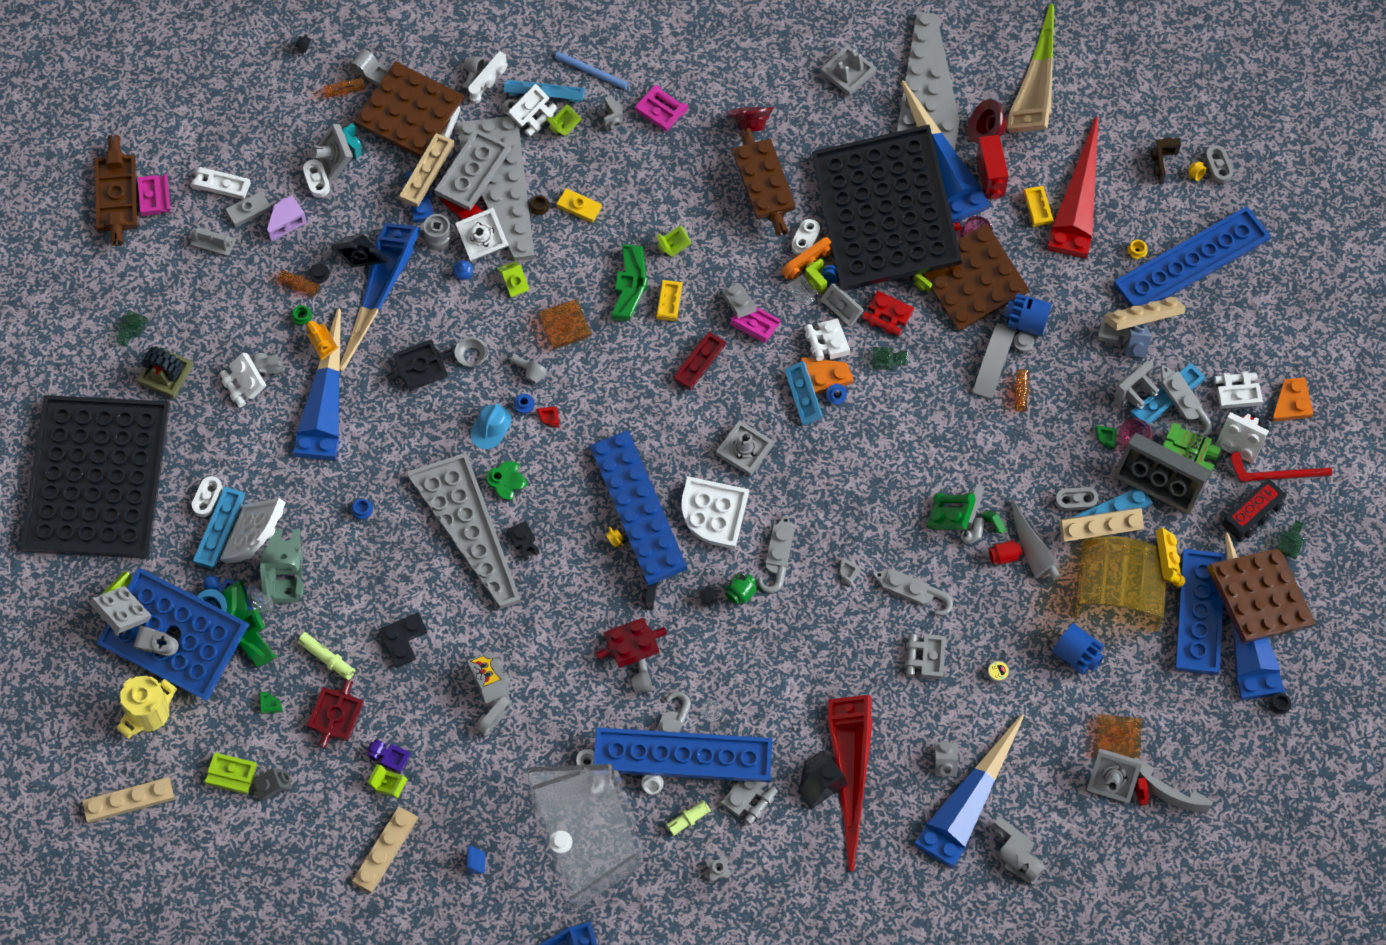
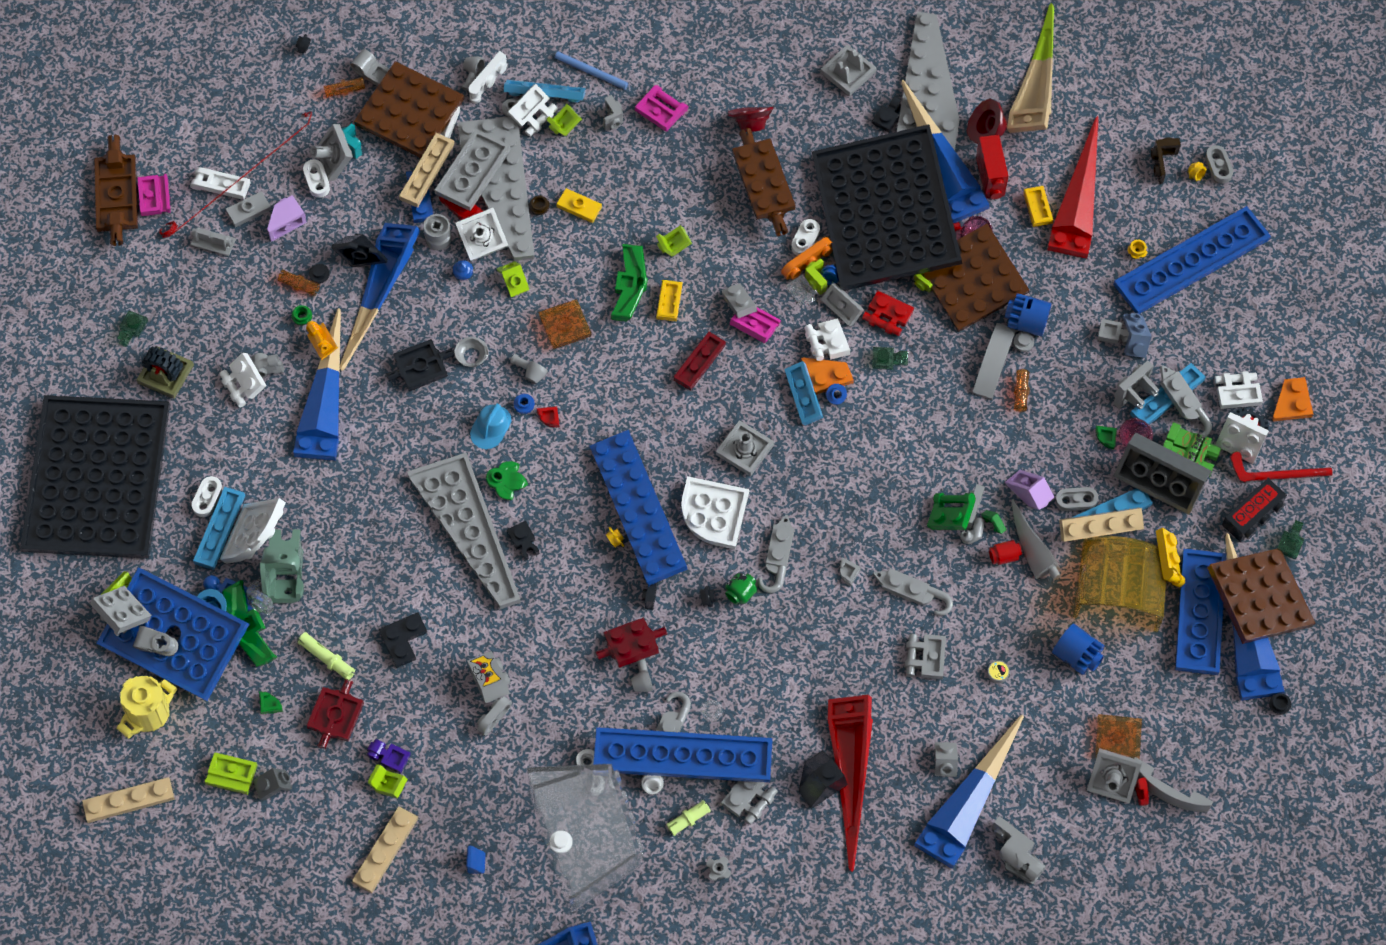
(174, 226): none -> red piece
(362, 509): blue plate -> none
(886, 116): none -> black plate
(1030, 489): none -> lavender slope
(1144, 313): tan plate -> none

